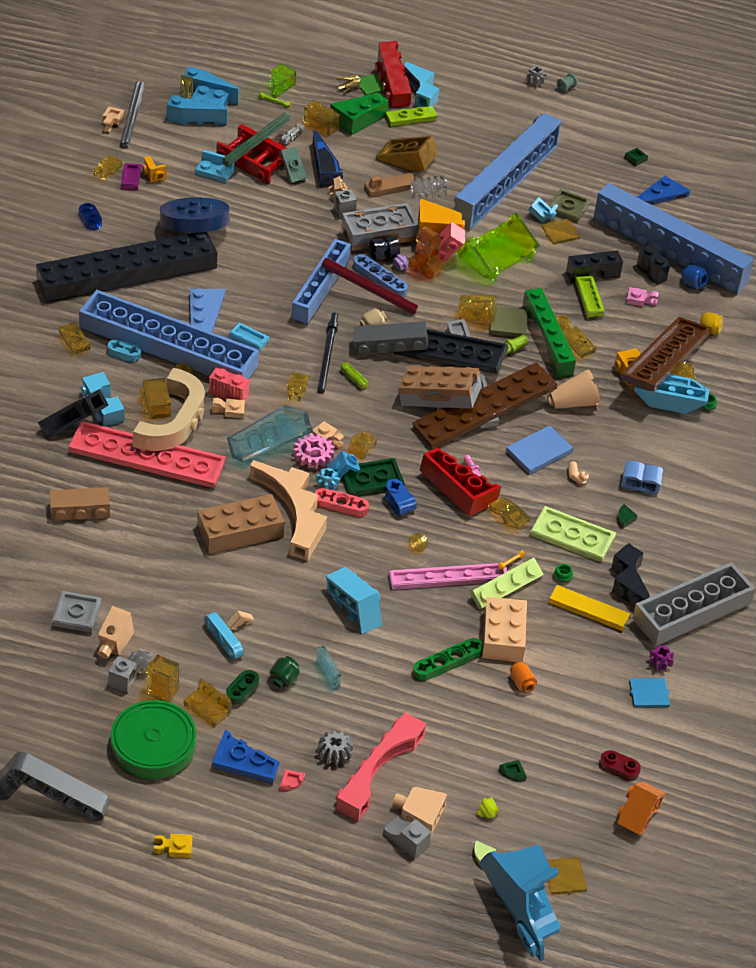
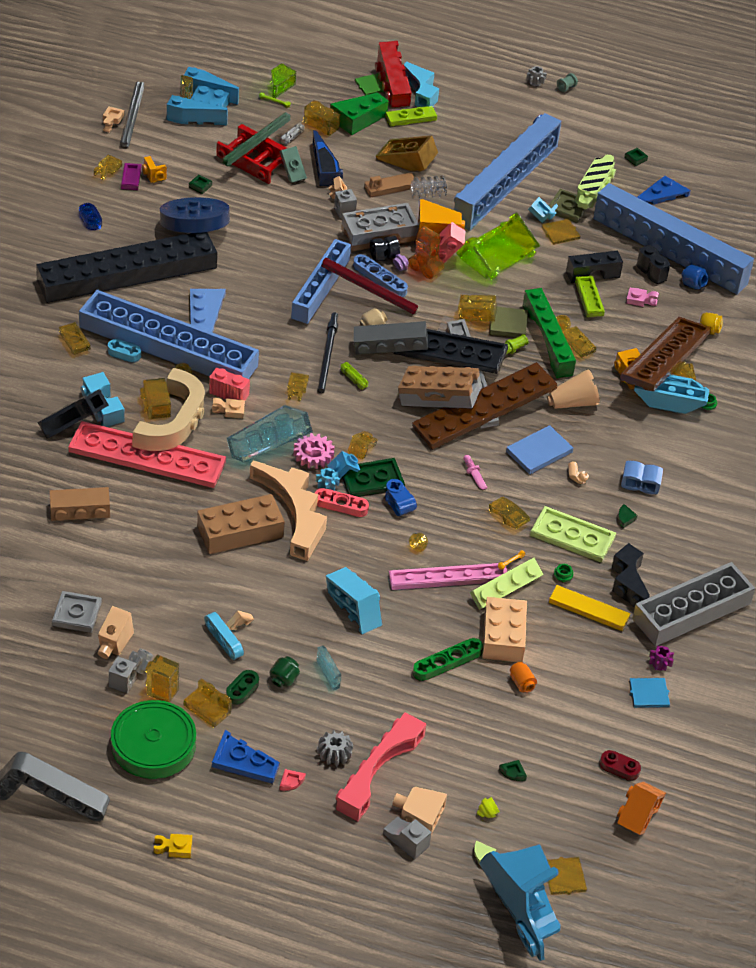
(200, 184): none -> dark green tile
(213, 168): medium azure bracket -> none
(249, 336): medium azure tile -> none
(330, 432): light nougat plate -> none
(353, 81): pearl gold piece -> none
(457, 482): red wedge -> none
(595, 179): none -> yellowish green hinge

